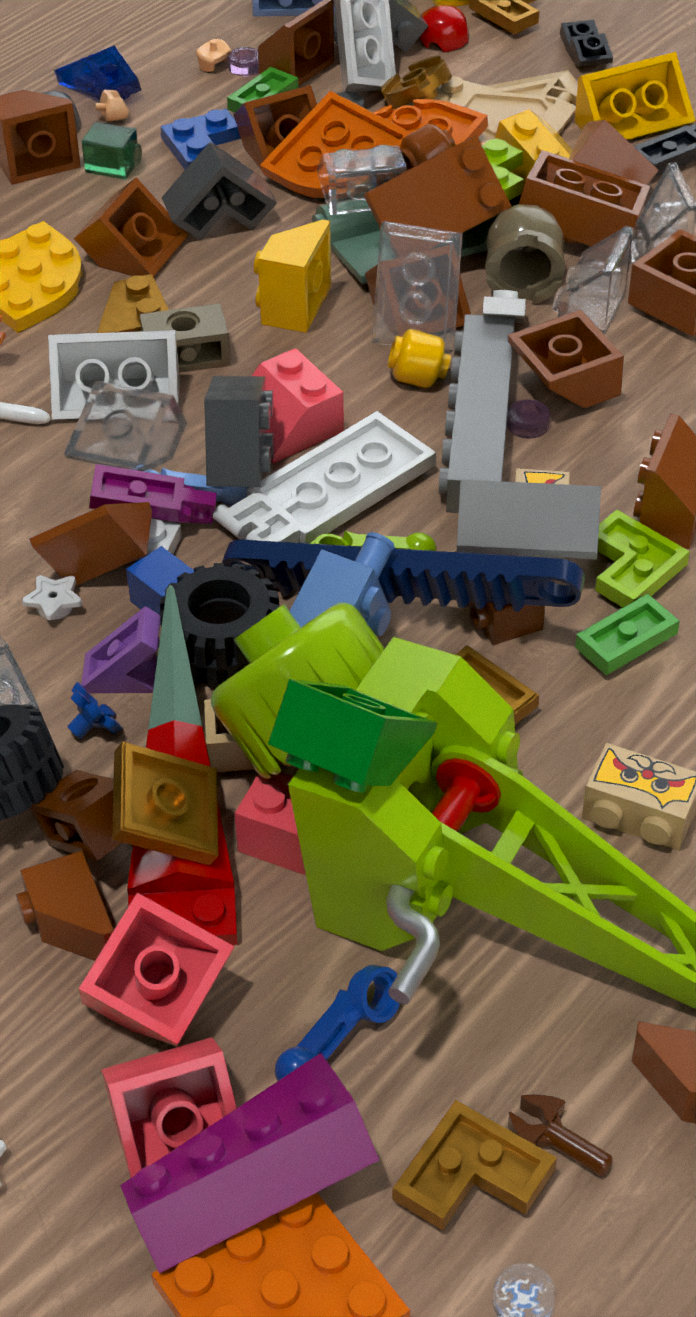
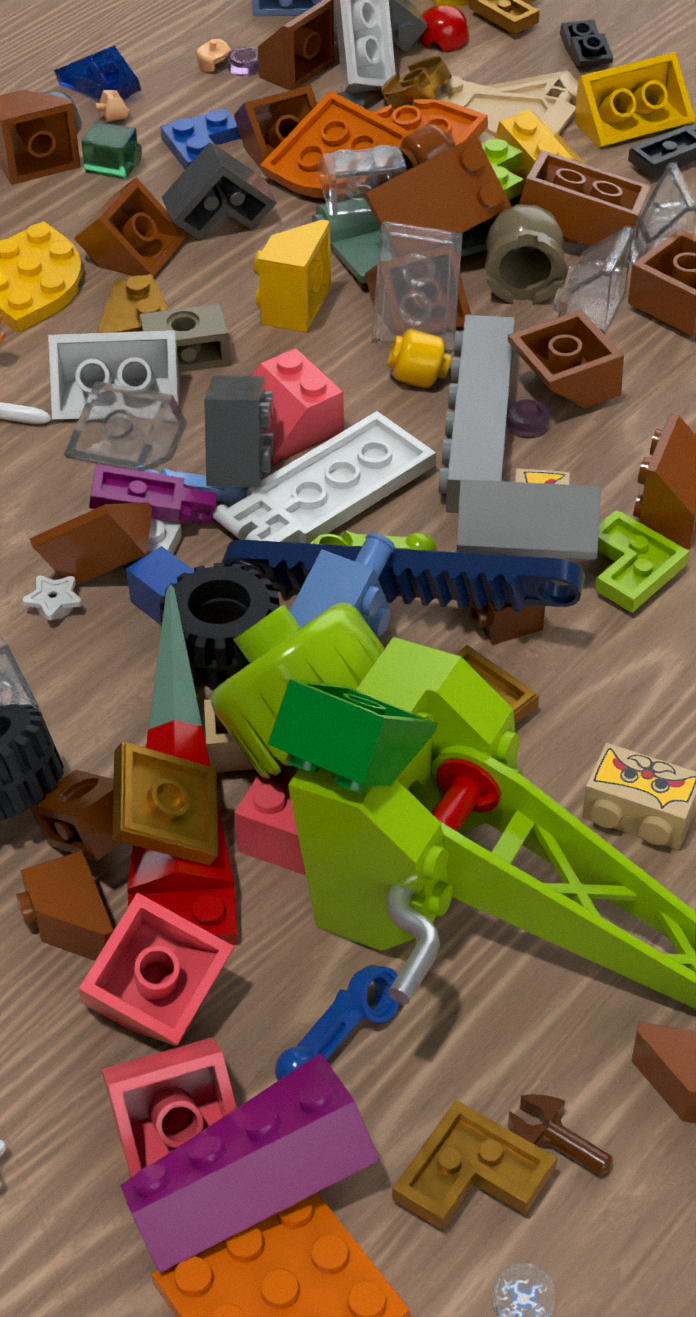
(90, 714): blue plant -> none
(125, 658): medium lavender slope -> none
(265, 84): bright green plate -> none
(505, 304): white plate -> none
(608, 150): dark orange slope -> none
(627, 634): bright green plate -> none

